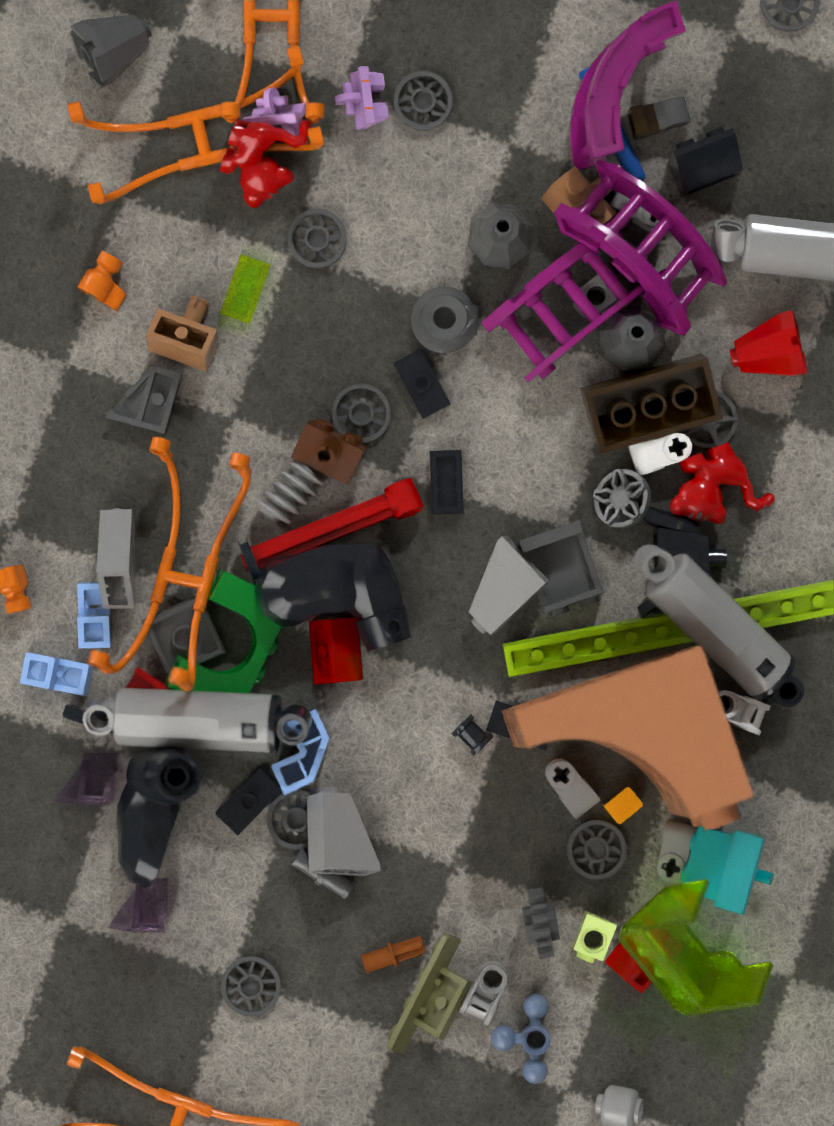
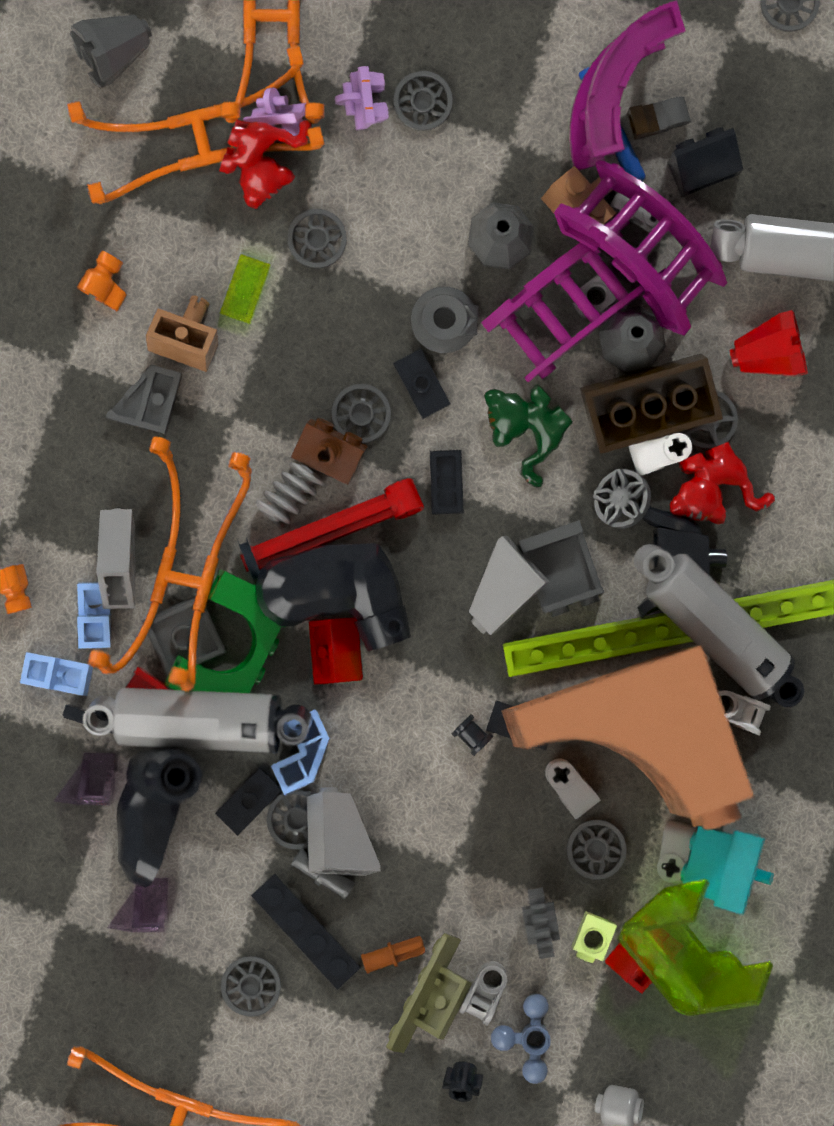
(306, 931): none -> black plate
(462, 1081): none -> black gear
(512, 416): none -> dark green animal
(623, 805): light orange slope -> none

